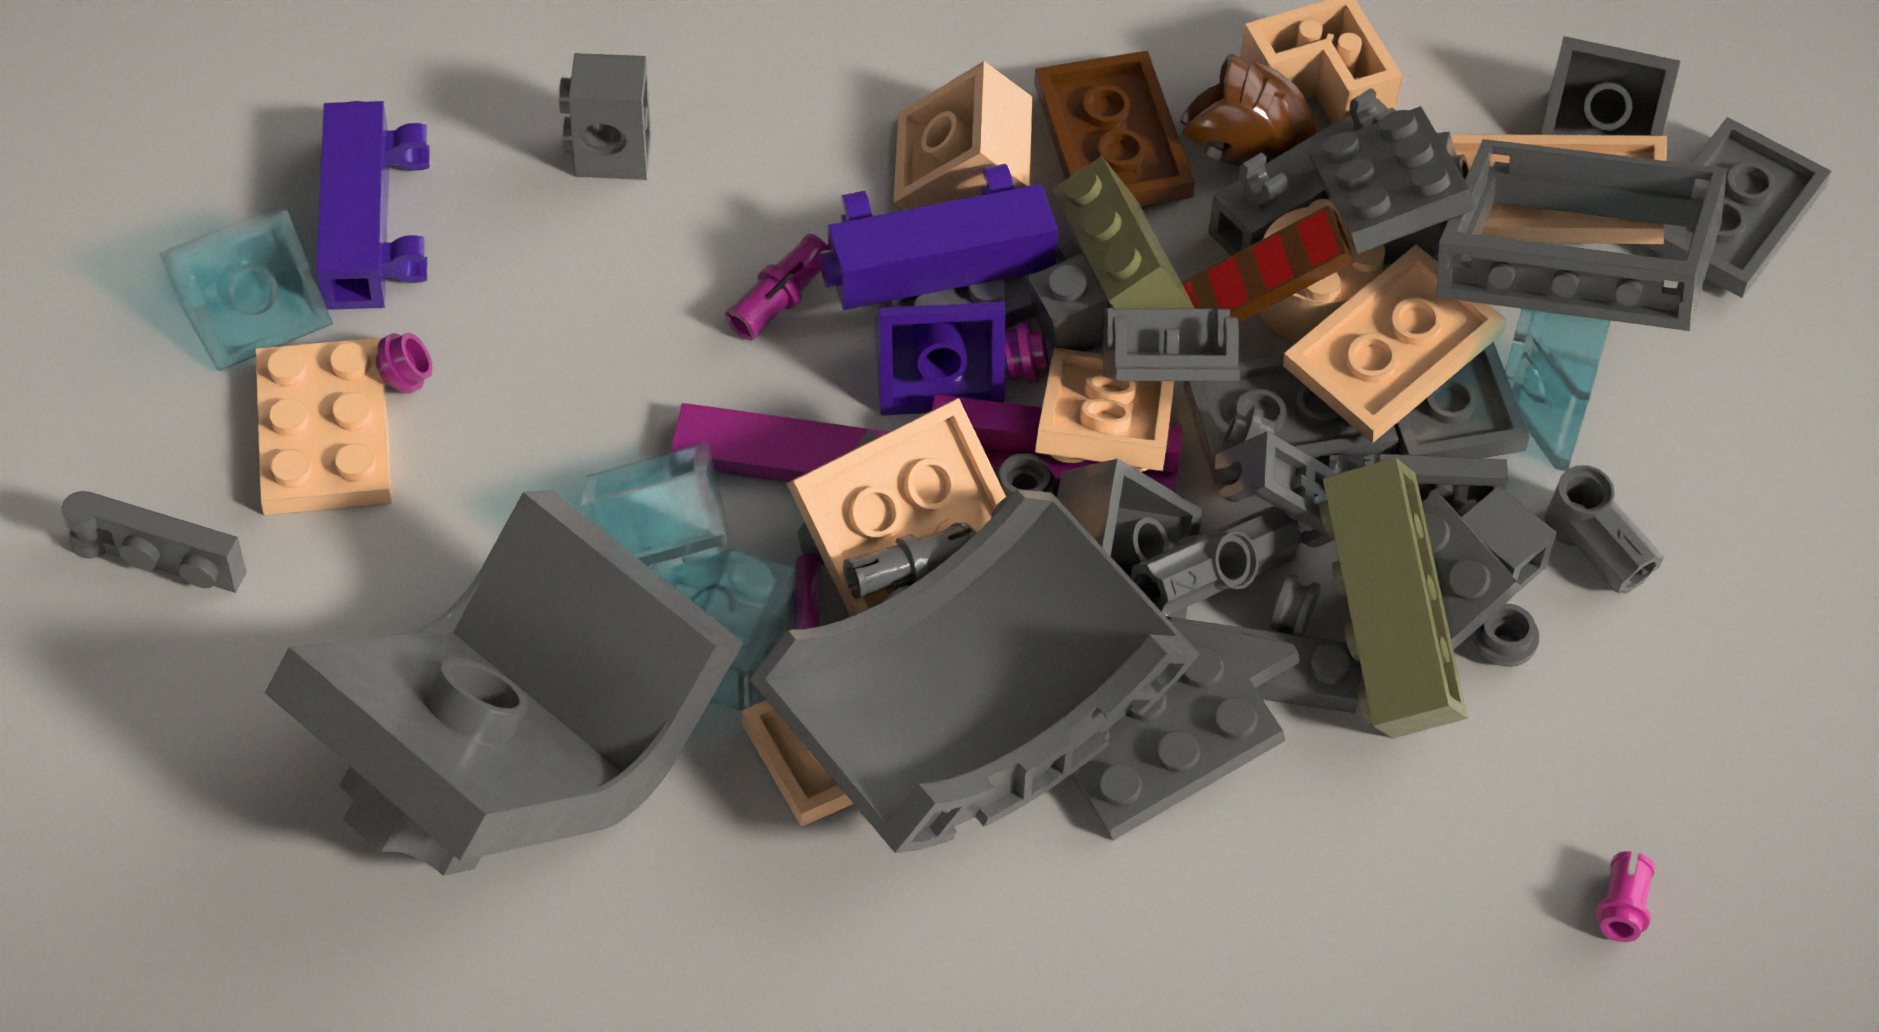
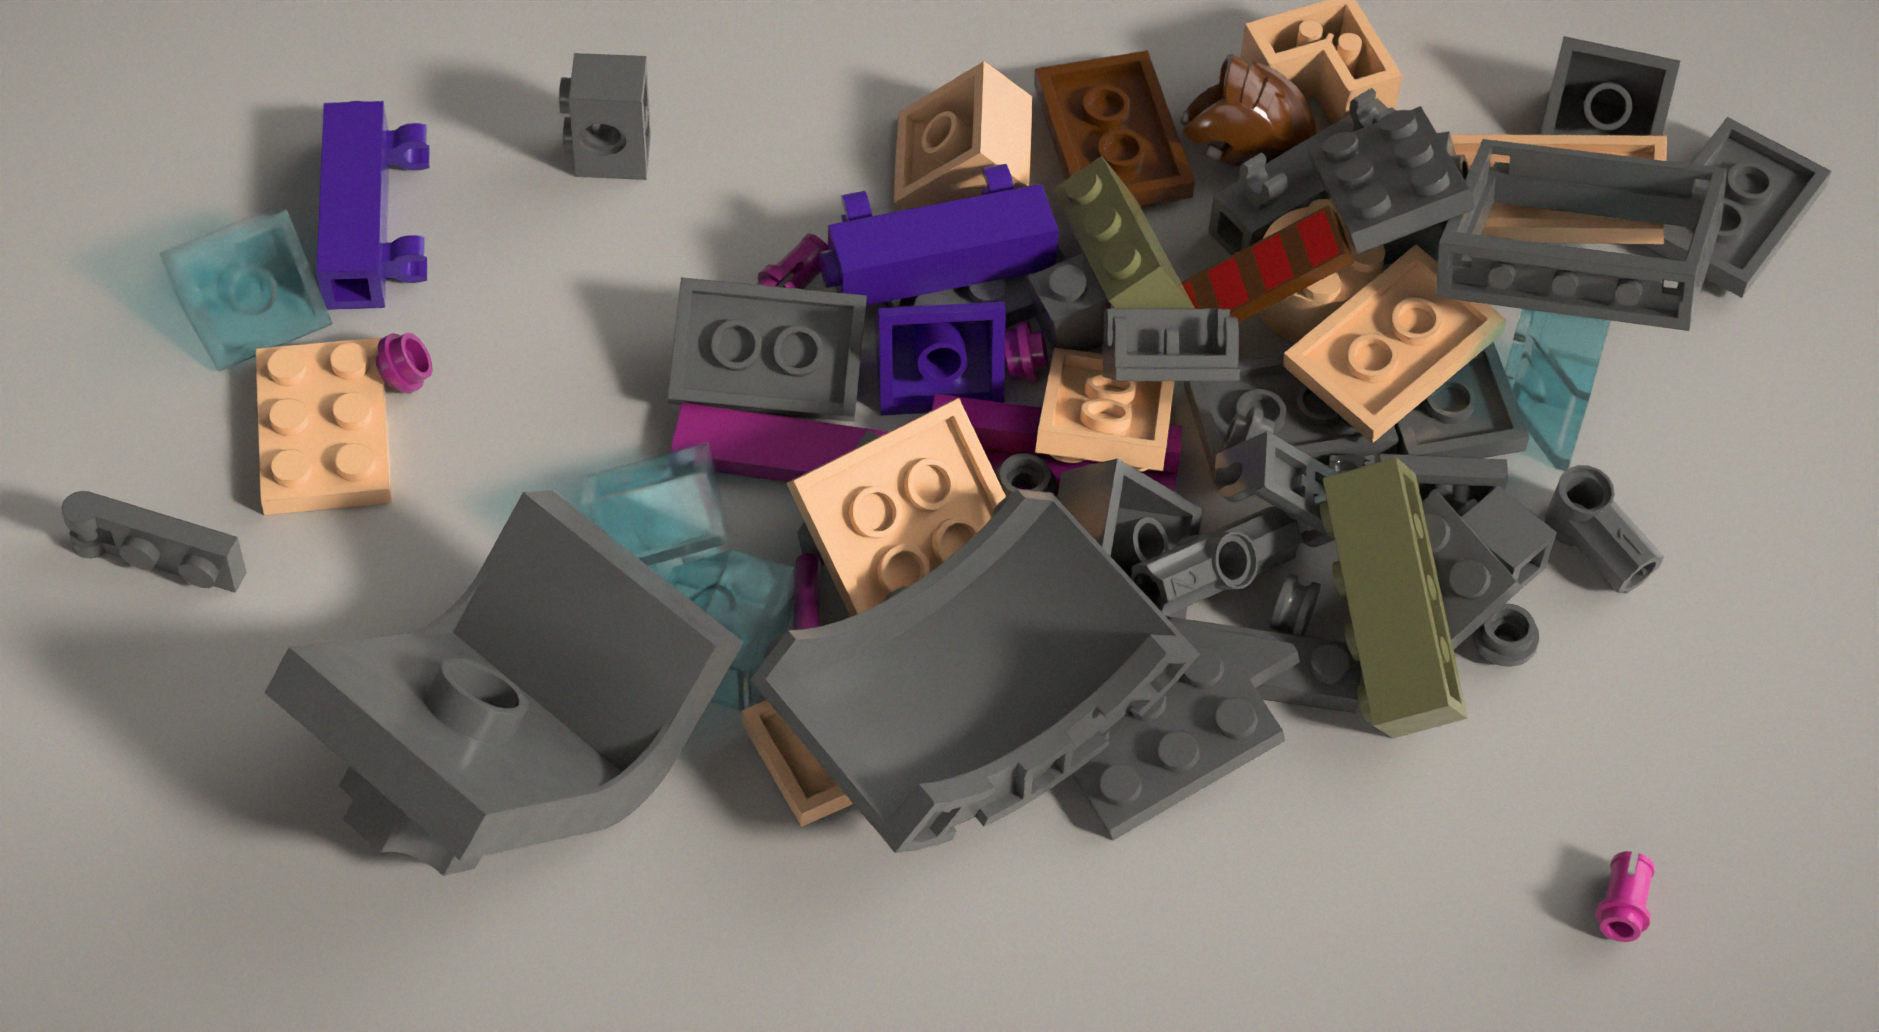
(767, 349): none -> dark grey plate
(903, 562): dark grey pin -> none

